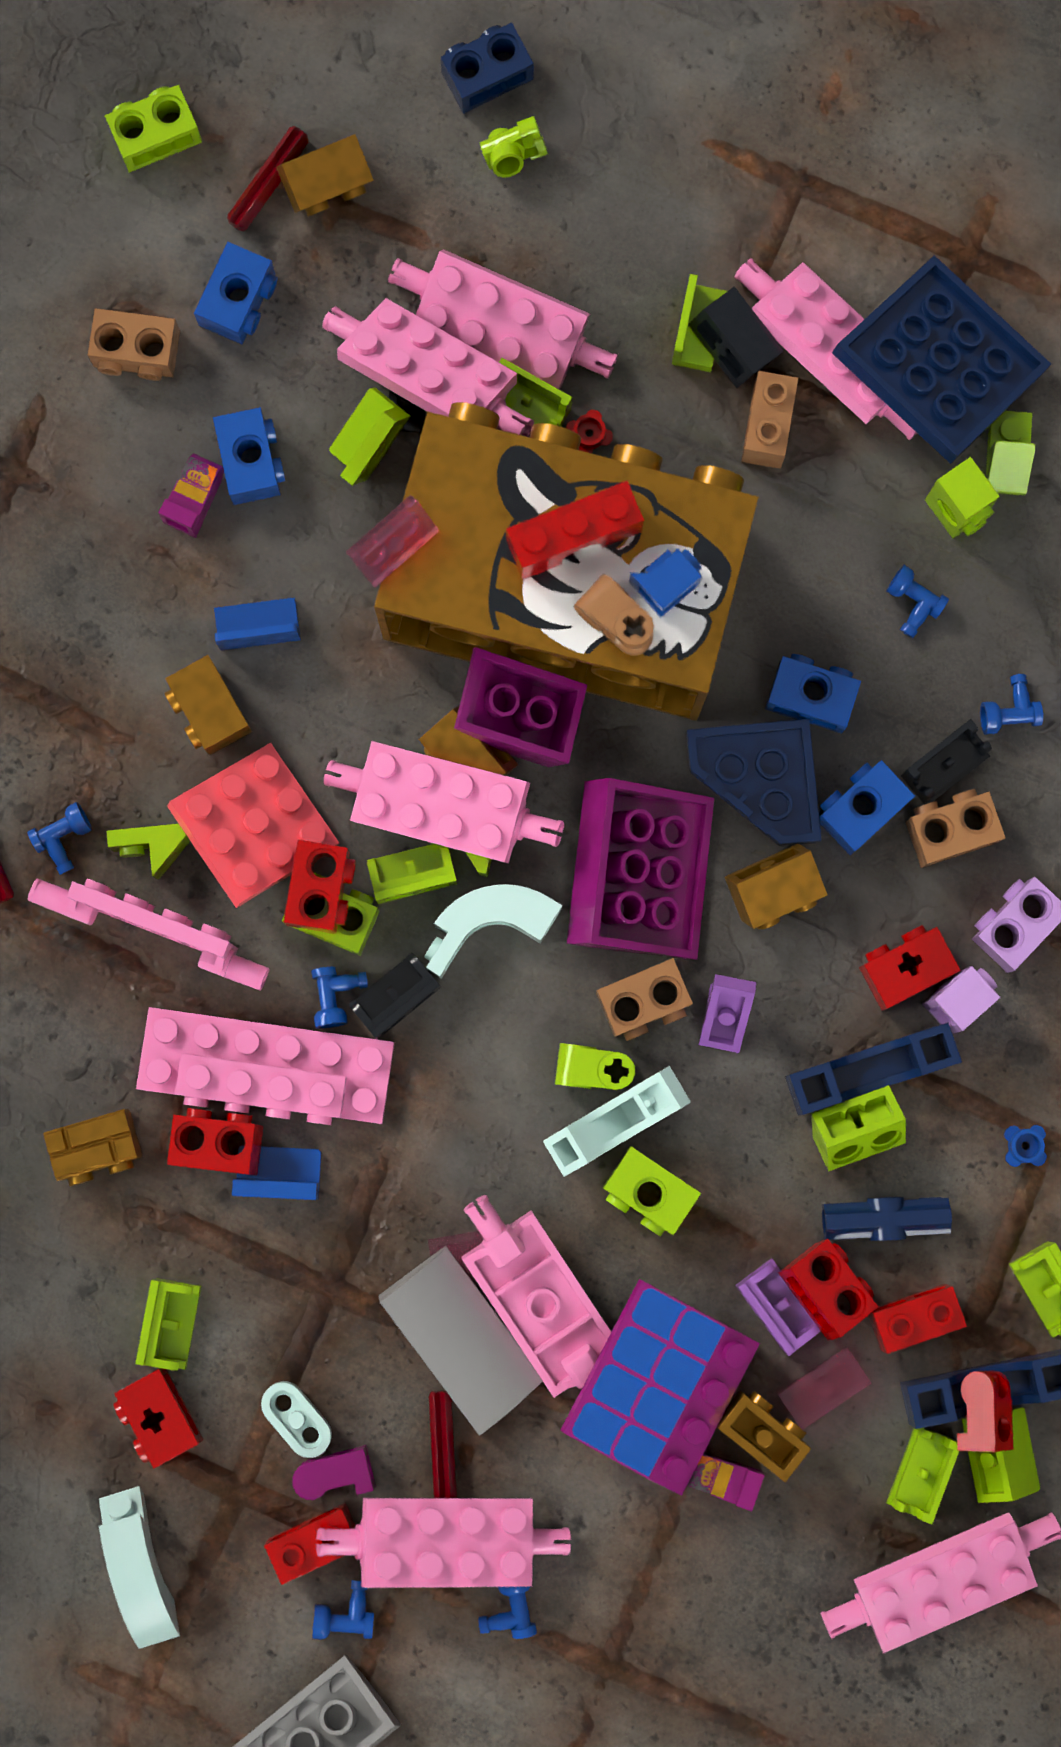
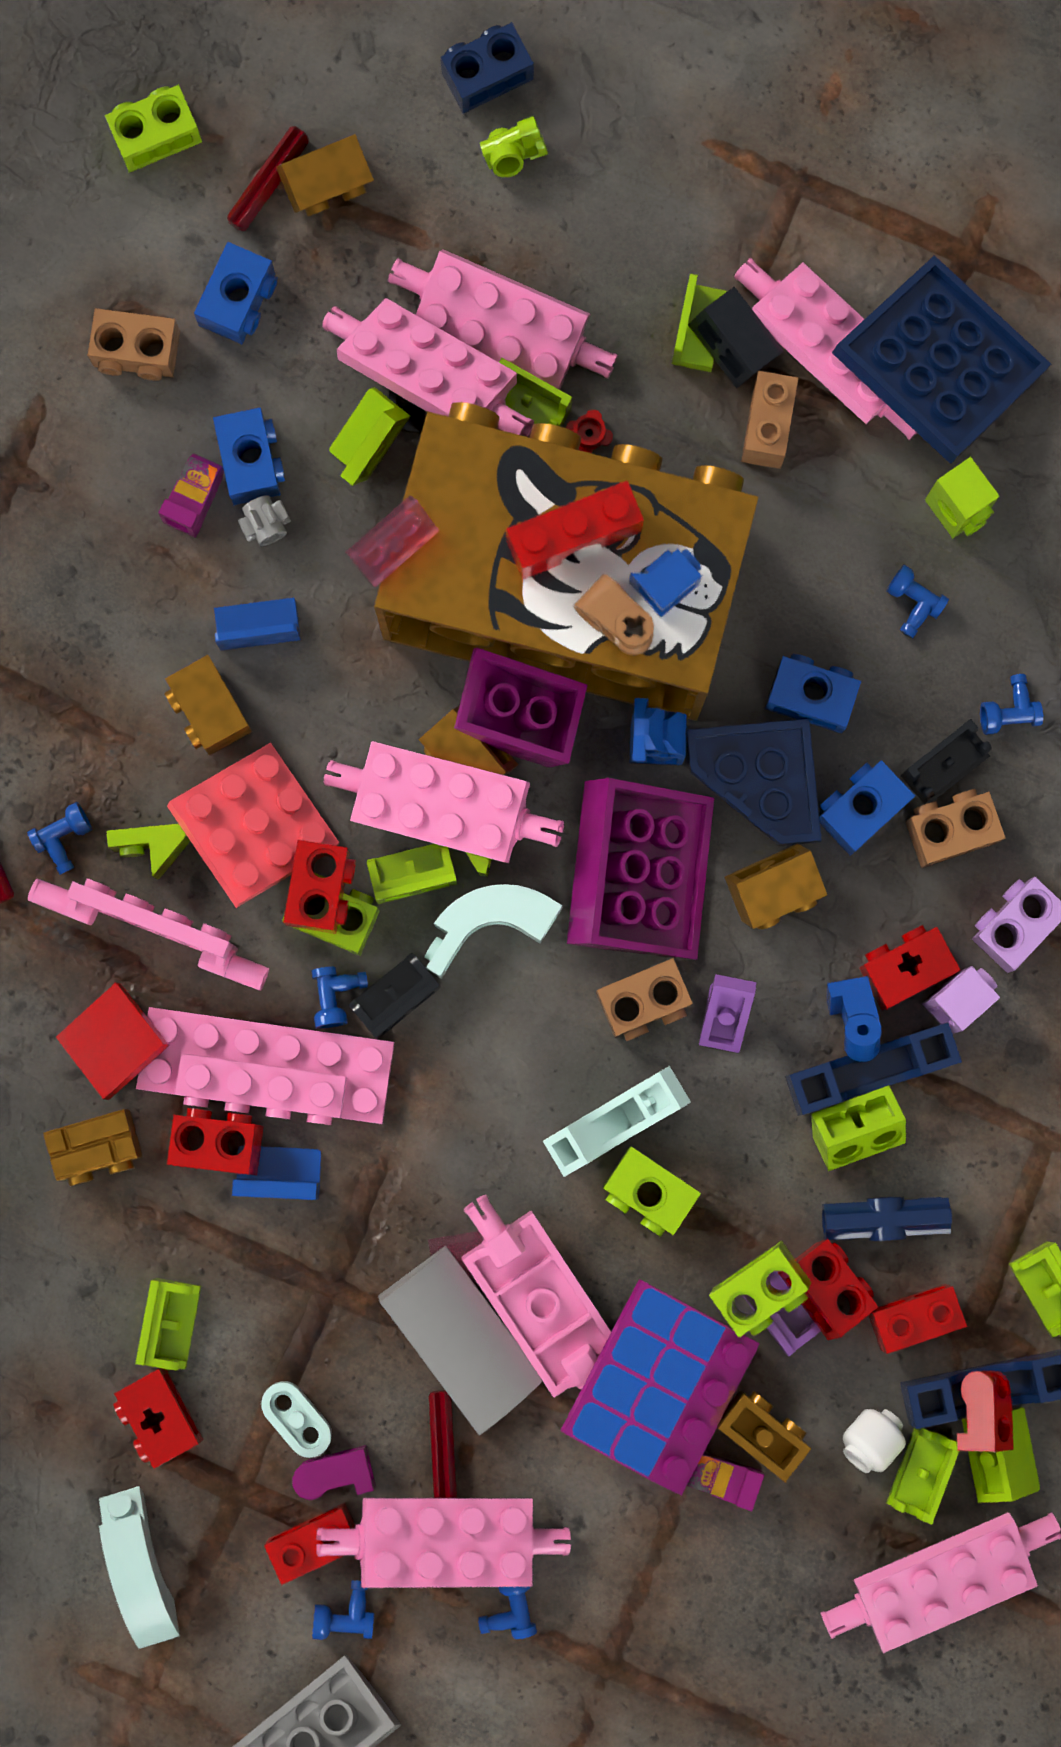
(112, 1041): none -> red tile
(264, 520): none -> light grey gear
(586, 1067): lime piece -> none
(657, 735): none -> blue piece
(754, 1281): none -> lime brick
(824, 1388): clear pink plate -> none
(860, 1016): none -> blue leg
(874, 1440): none -> white head
(1010, 453): lime slope -> none
(1034, 1137): blue plate -> none

